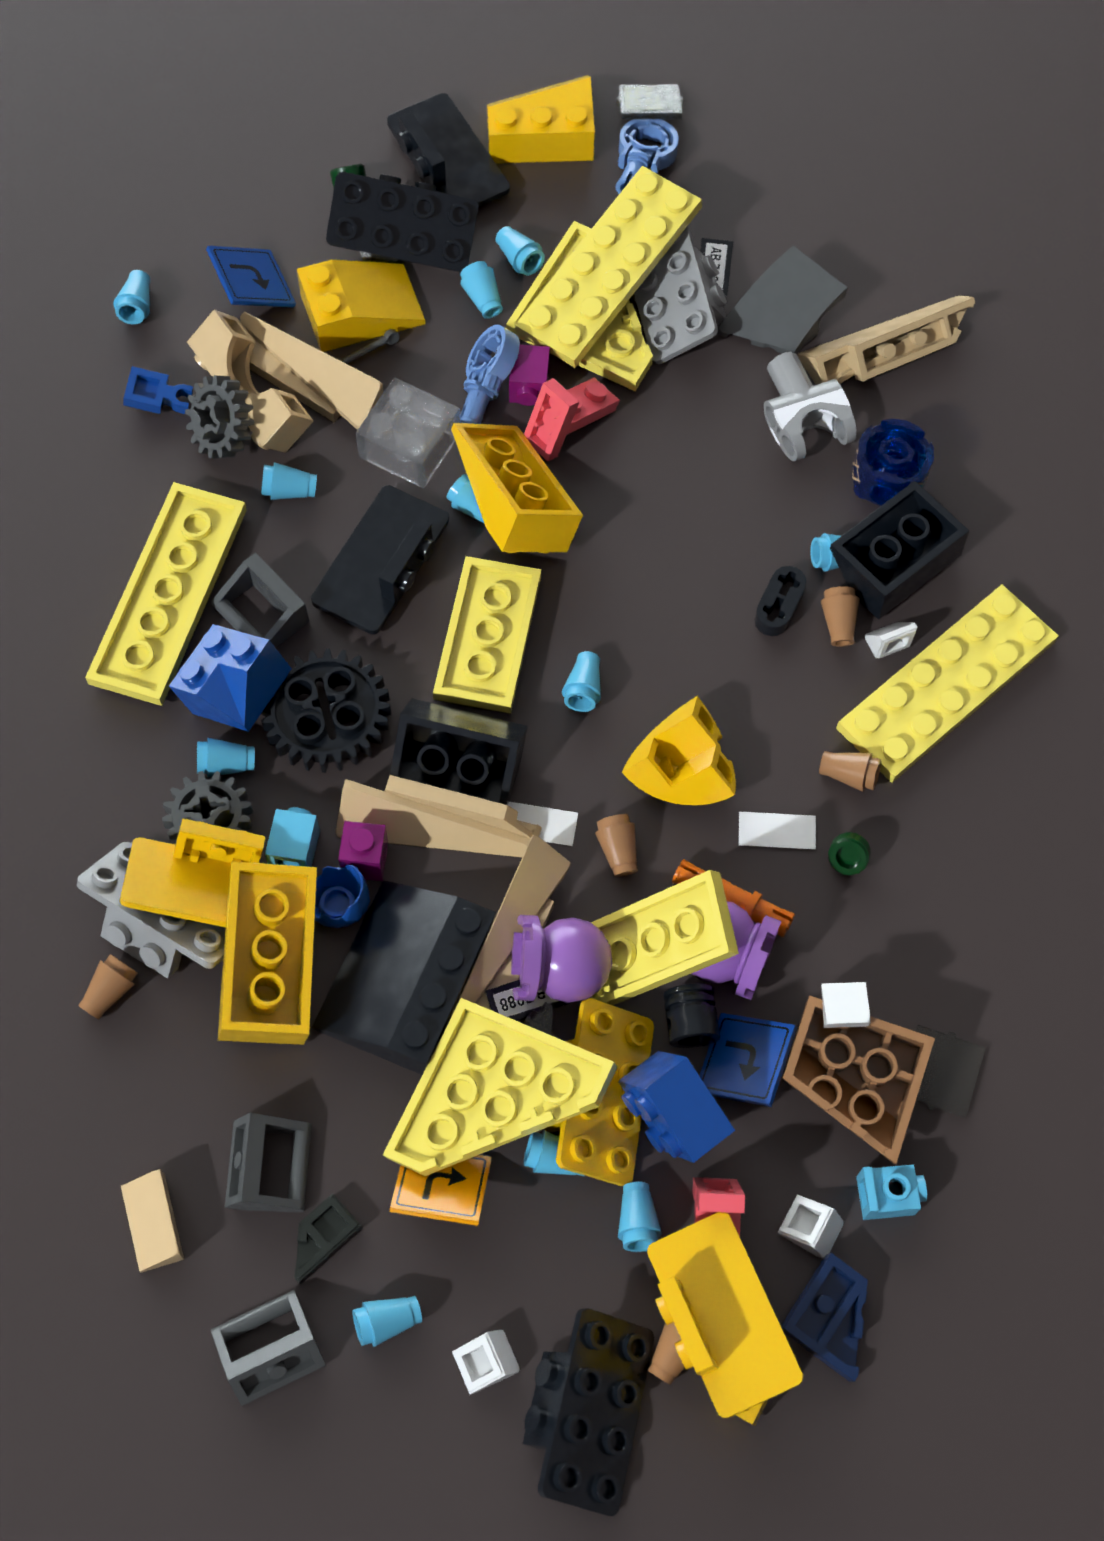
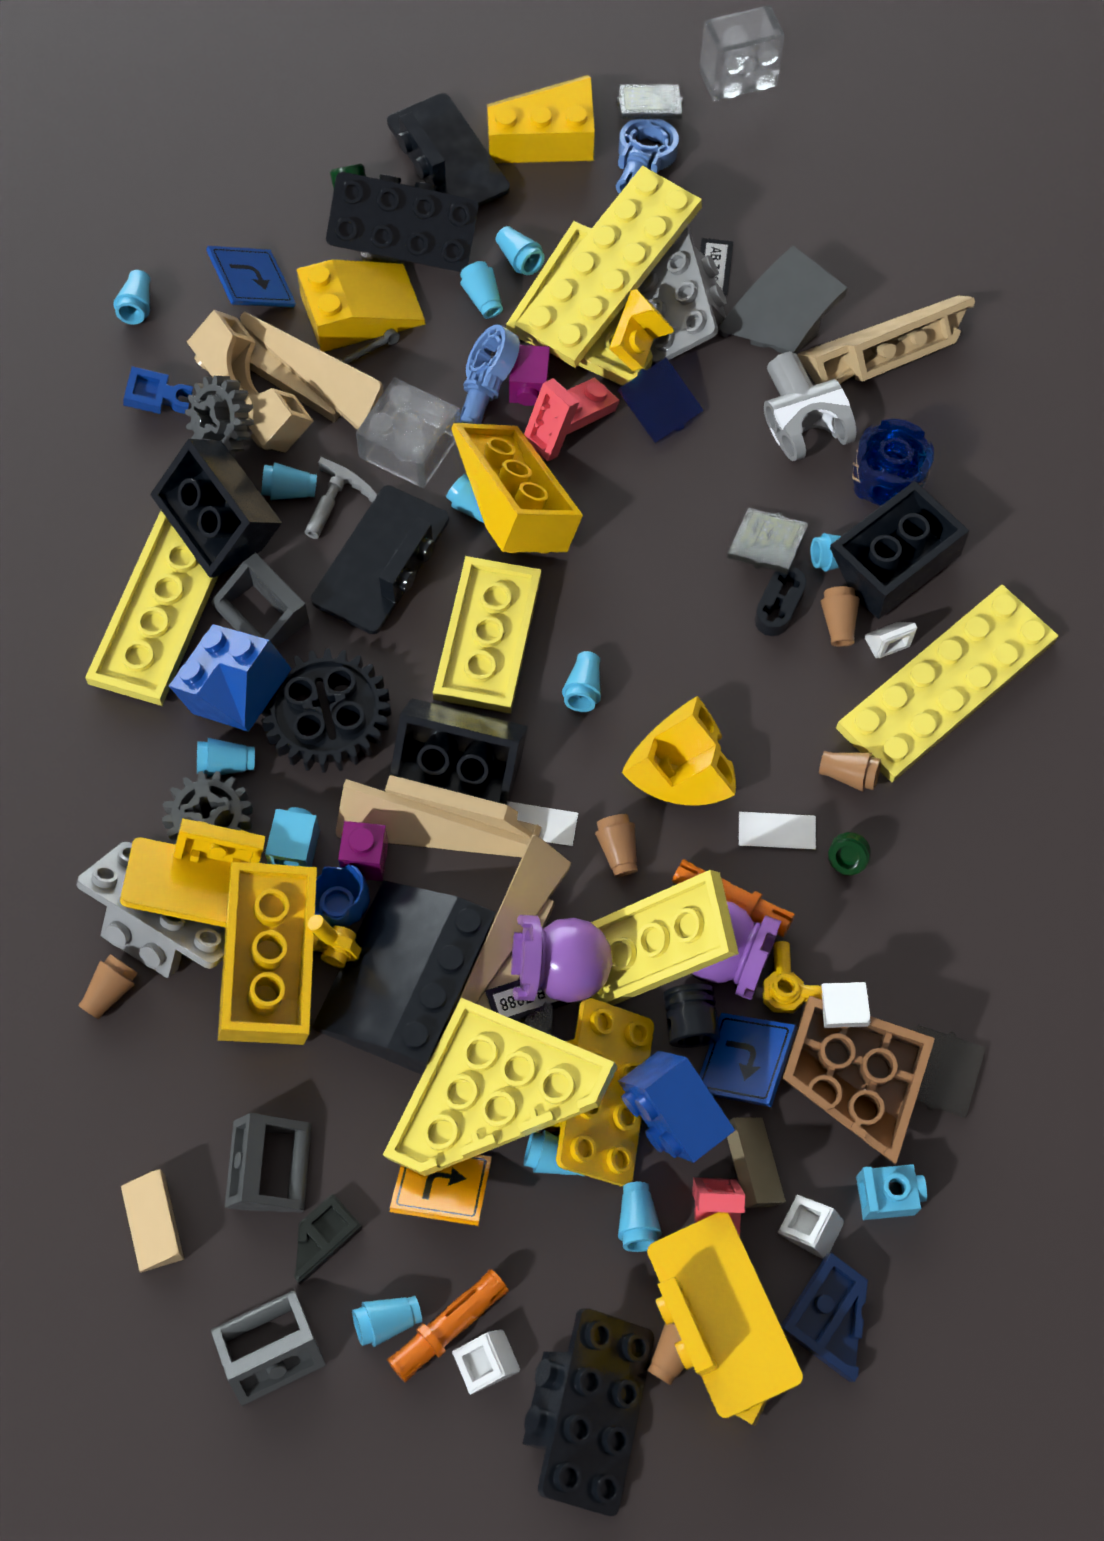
(214, 506): none -> black slope
(336, 943): none -> yellow piece
(340, 477): none -> light grey piece
(450, 1323): none -> orange pin
(637, 330): none -> yellow slope
(660, 400): none -> clear blue piece
(741, 52): none -> clear brick
(755, 1163): none -> dark tan tile
(768, 540): none -> piece
(784, 989): none -> yellow piece

